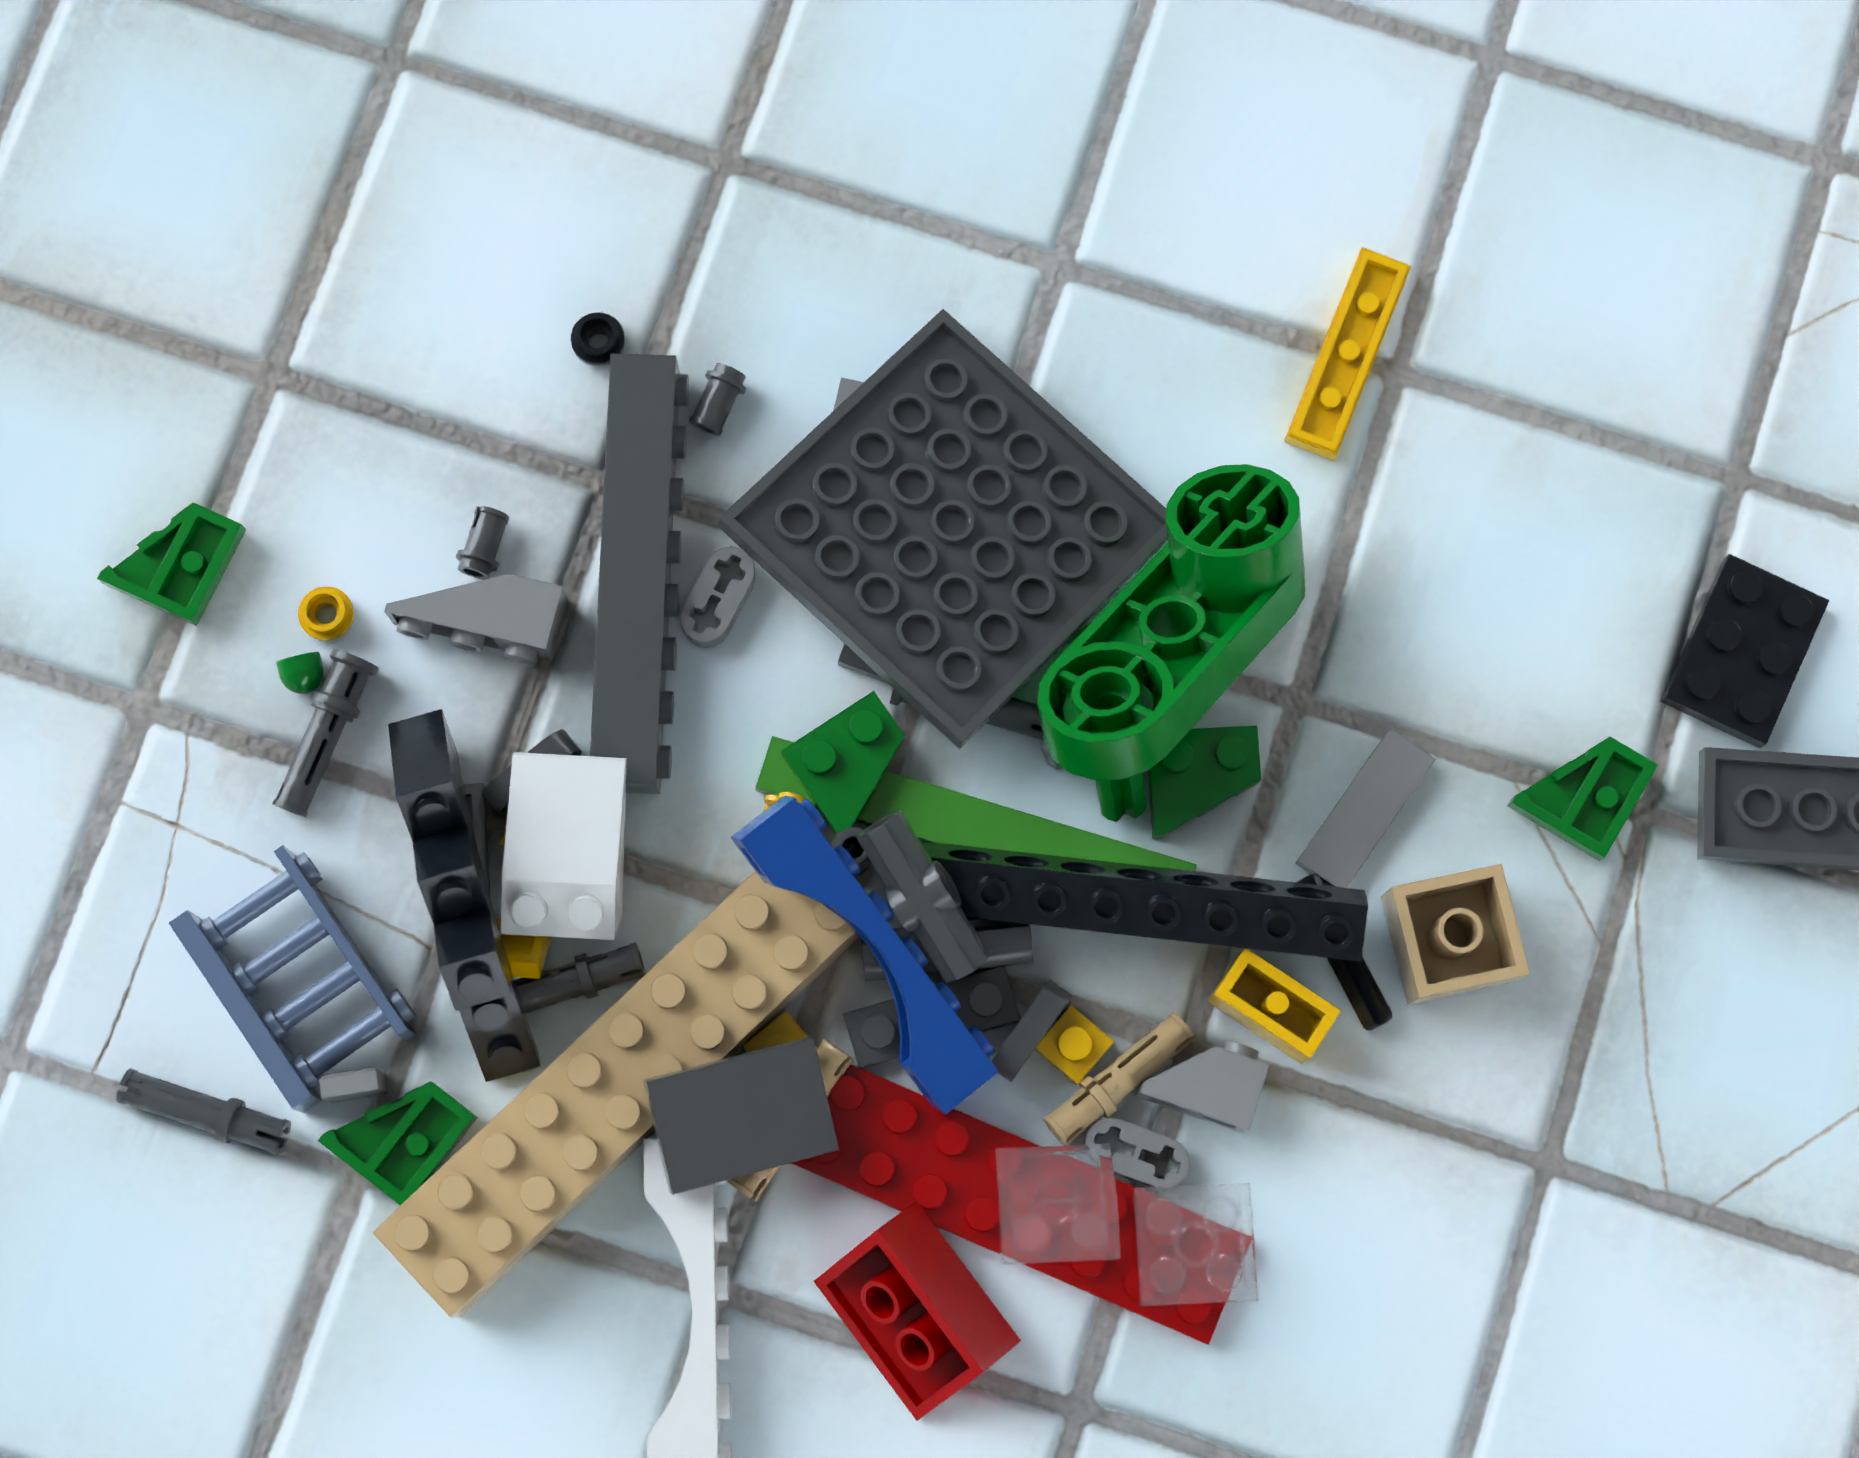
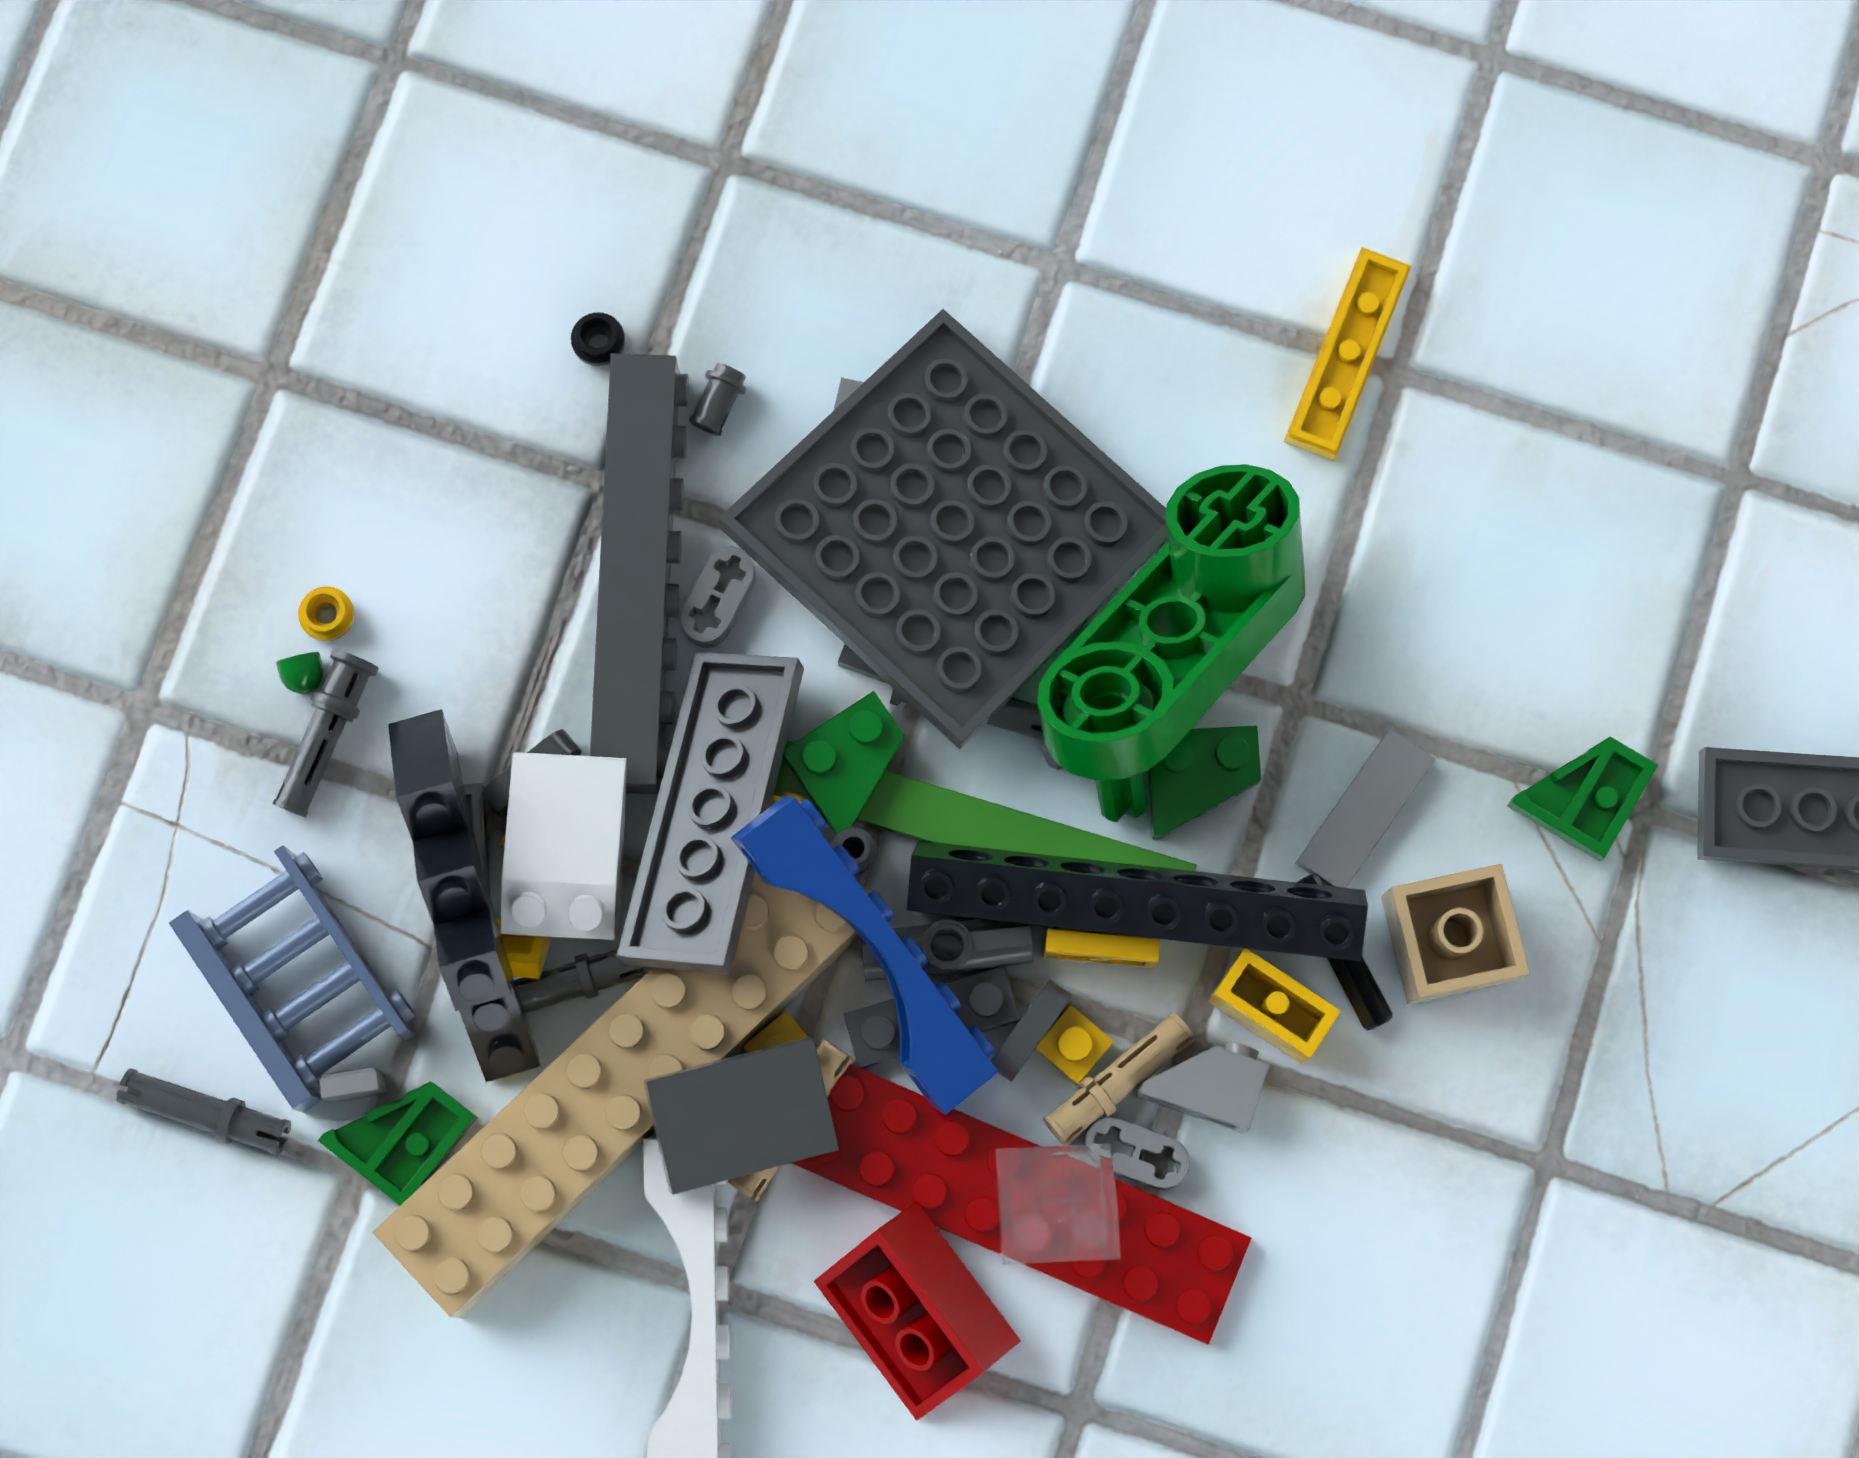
(179, 564): green wing -> none
(482, 543): dark grey pin -> none
(497, 612): light grey slope -> none
(714, 783): none -> plate
(923, 896): dark grey piece -> none
(1101, 948): none -> yellow plate
(1195, 1244): clear plate -> none
(1744, 651): black plate -> none

